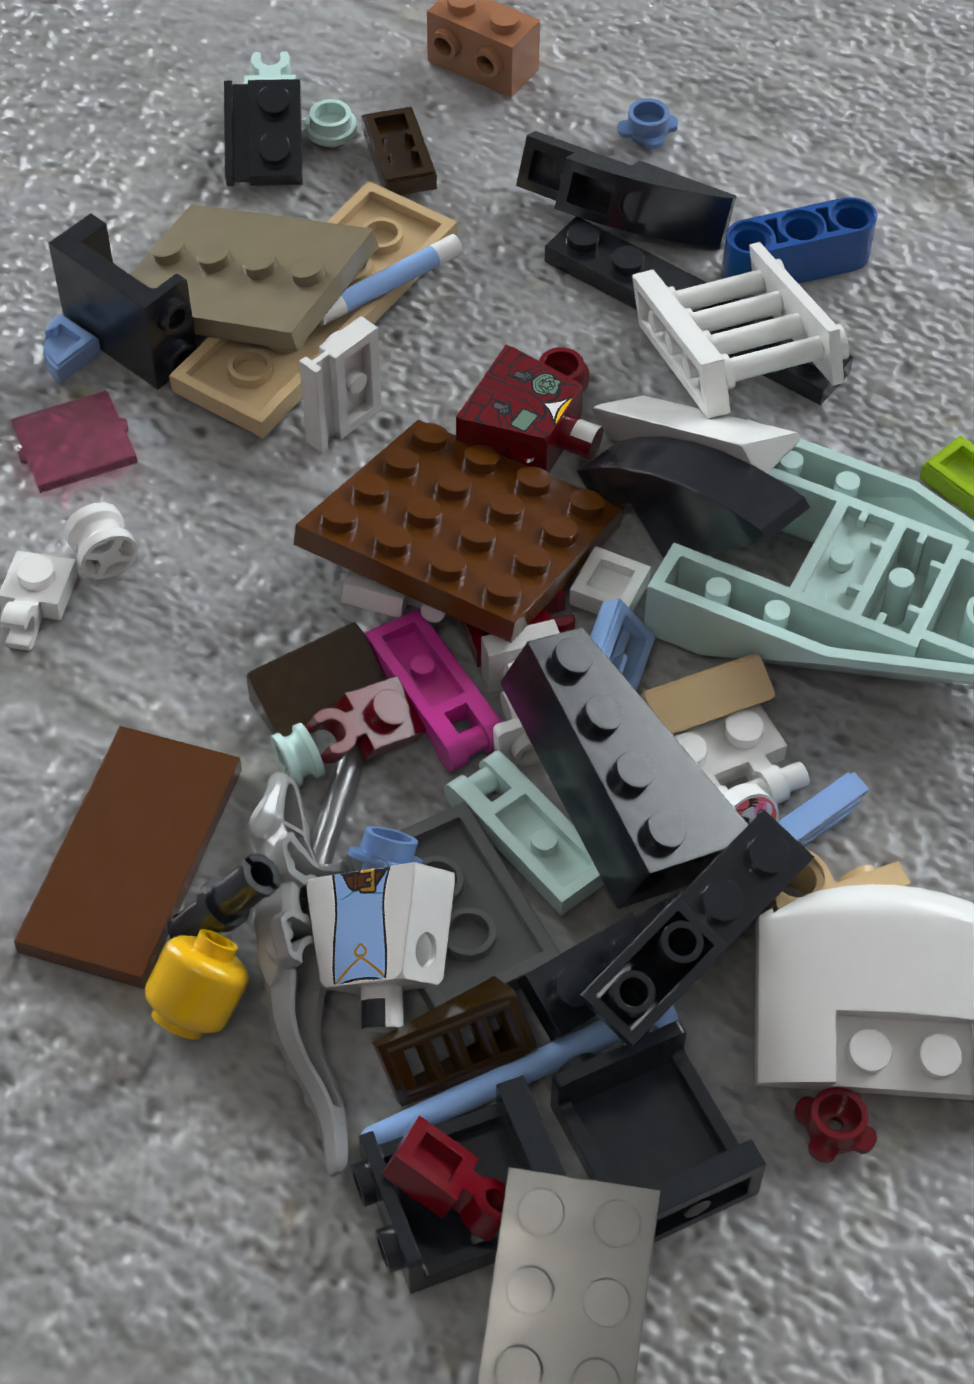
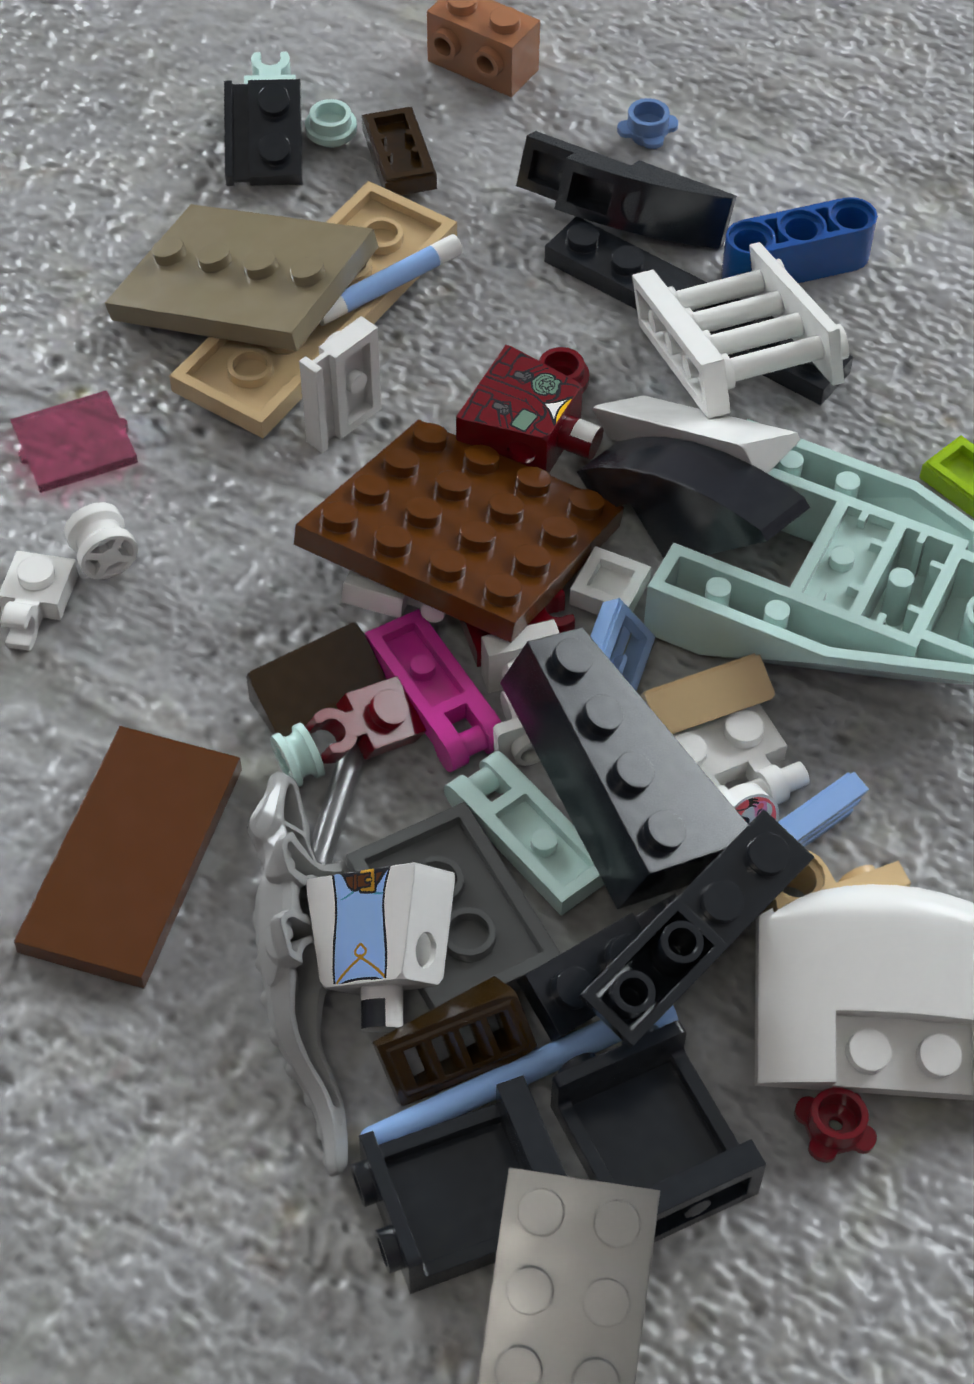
(67, 348): light blue tile -> none
(135, 324): black panel -> none
(196, 984): yellow head -> none
(227, 900): black pin -> none
(384, 848): medium blue plate -> none
(441, 1177): dark red plate -> none

